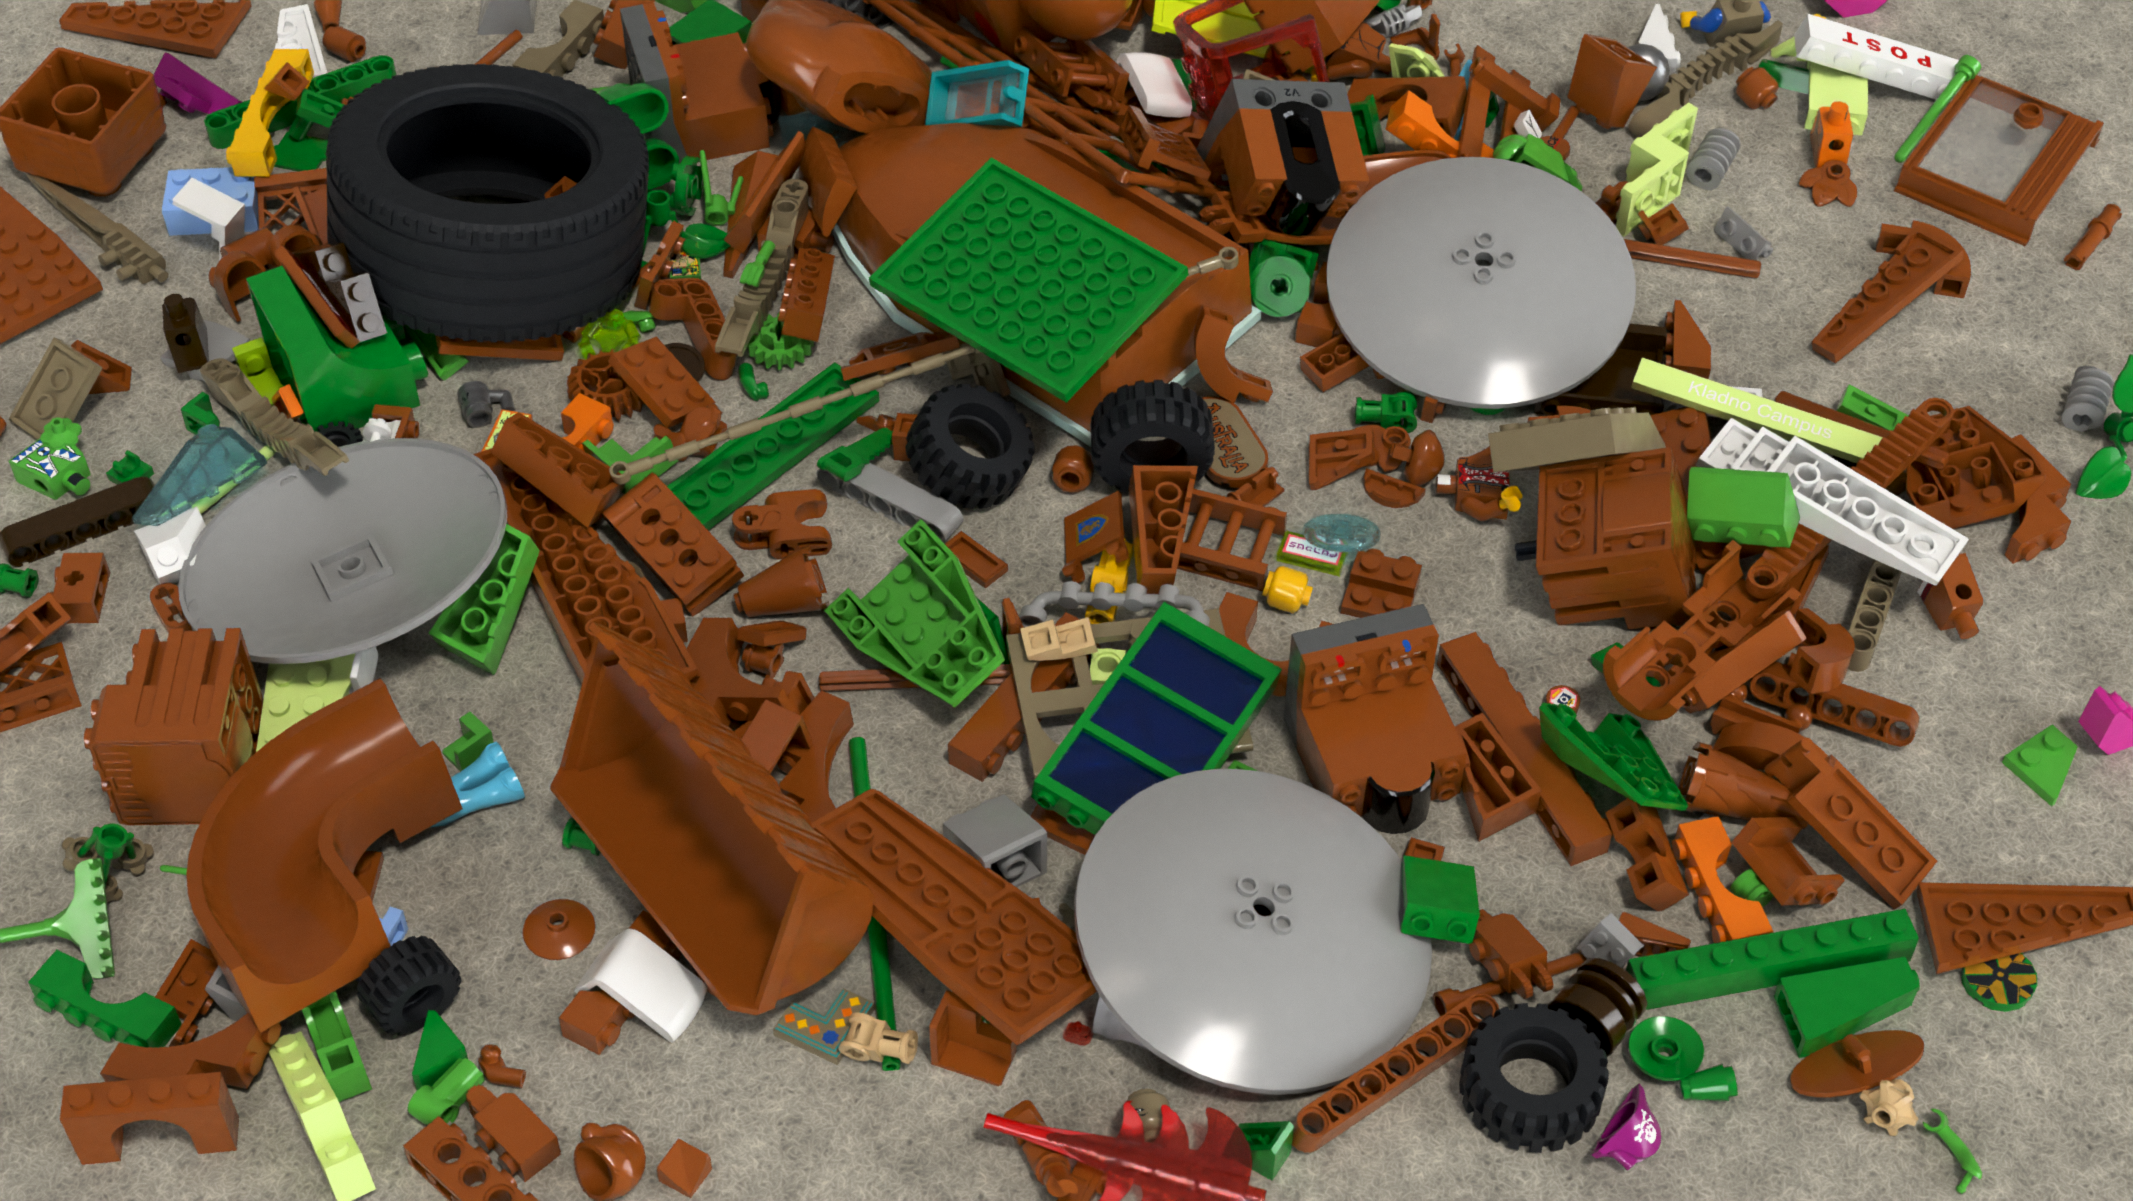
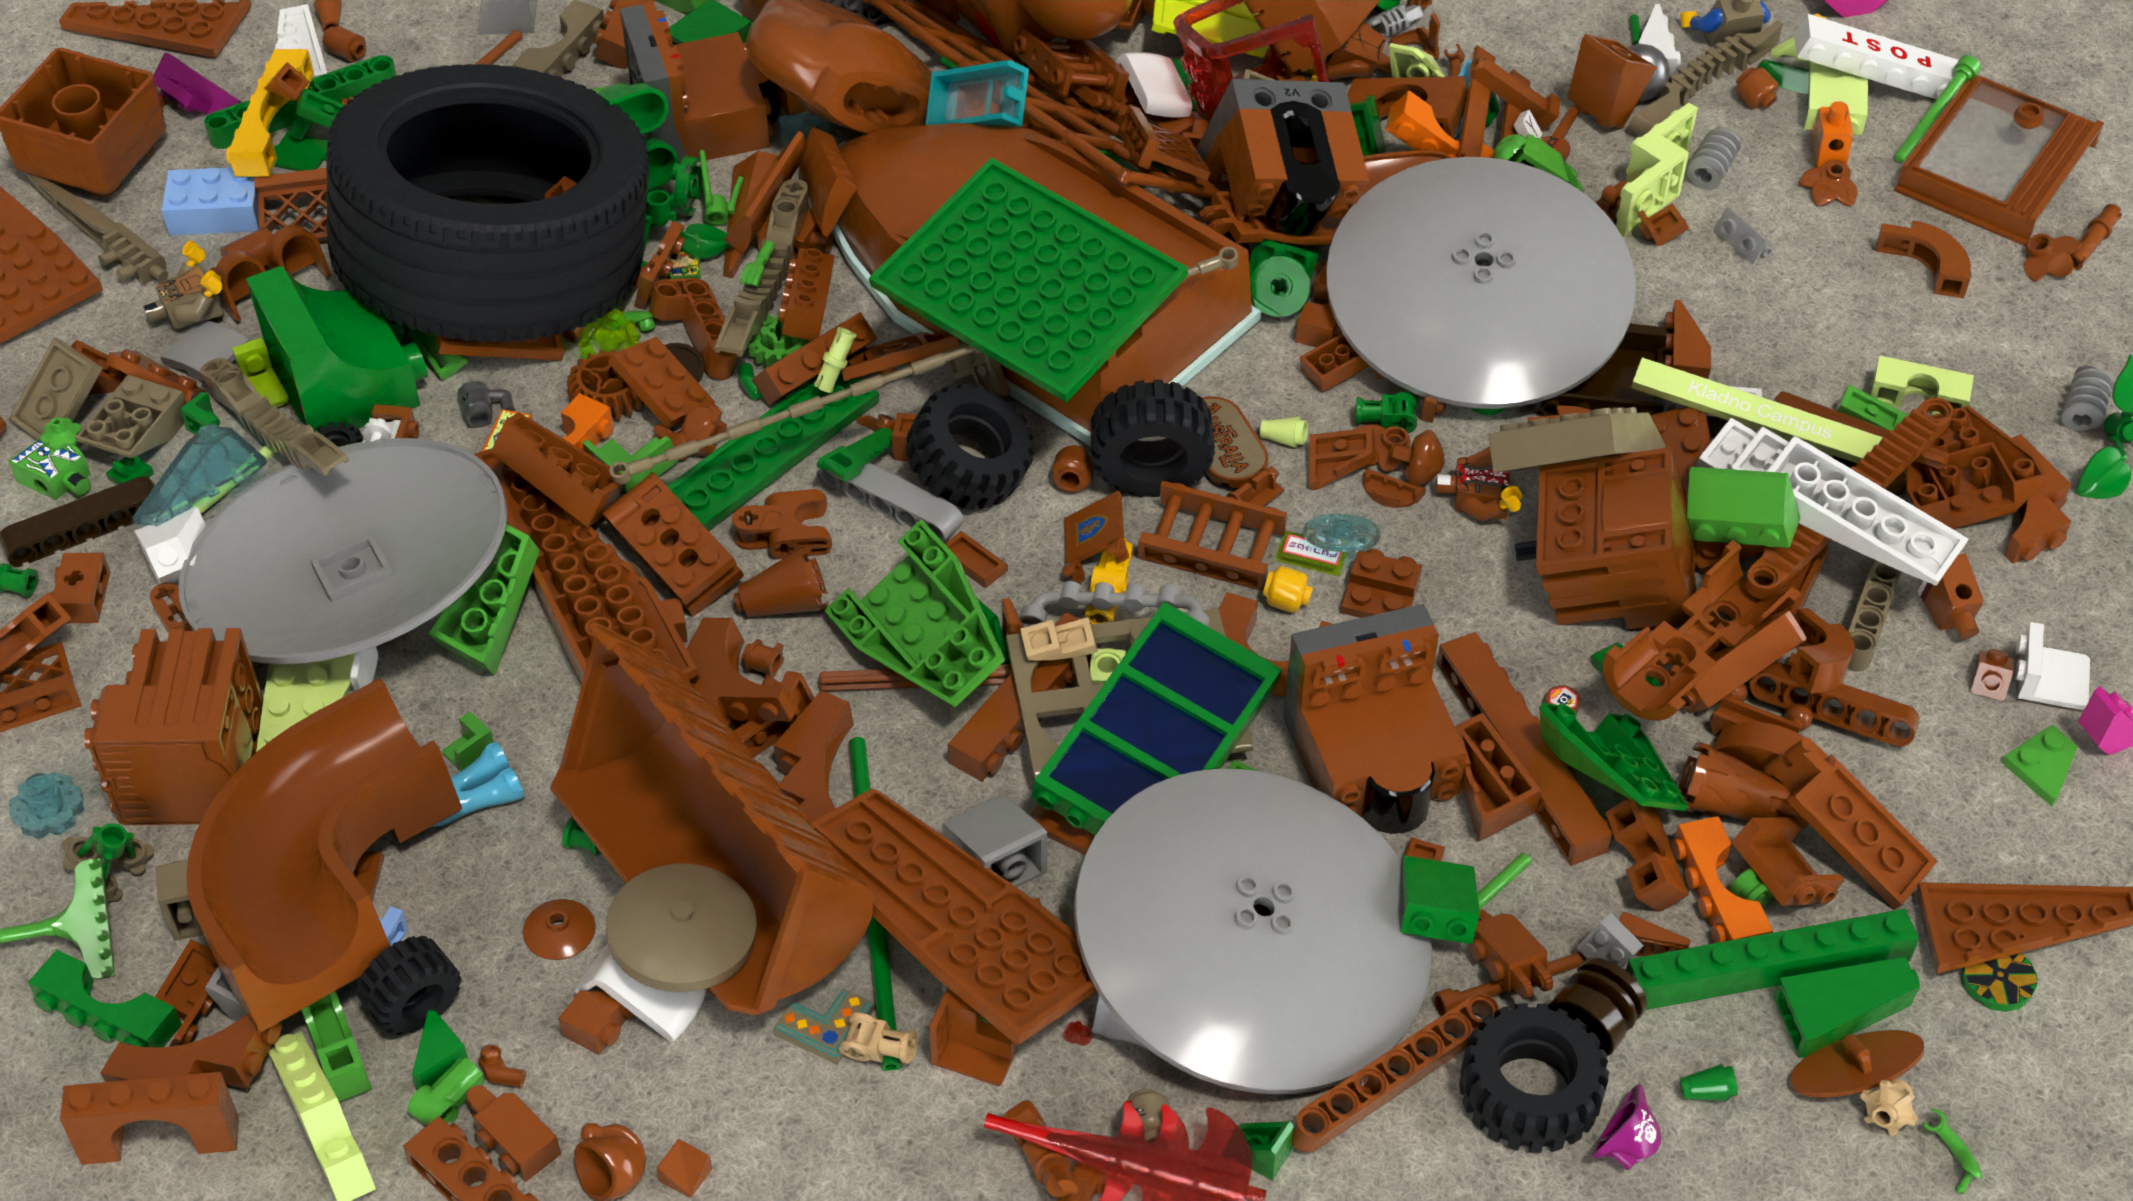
(46, 804): none -> clear light blue plant
(135, 418): none -> dark tan slope
(140, 366): none -> dark orange wing
(174, 900): none -> dark tan brick
(182, 319): dark brown torso -> none
(189, 295): none -> torso
(214, 207): white panel -> none
(287, 402): orange tile -> none
(314, 212): dark orange panel -> none
(316, 297): dark orange tile -> none
(347, 291): dark brown arch -> none
(681, 927): none -> dark tan dish
(771, 633): dark orange tile -> none
(772, 732): dark orange panel -> none
(807, 361): none -> dark orange arch
(835, 360): none -> yellowish green pin
(1159, 517): dark orange wedge -> none
(1210, 340): dark orange arch -> none
(1287, 431): none -> yellowish green cone
(1500, 881): none -> bright green bar
(1635, 28): none -> green piece
(1668, 1036): green dish -> none
(1693, 259): dark orange axle -> none
(1899, 378): none -> yellowish green arch
(1912, 269): dark orange wing -> none
(1993, 674): none -> bracket
(2050, 256): none -> dark orange plate
(2050, 673): none -> white bracket

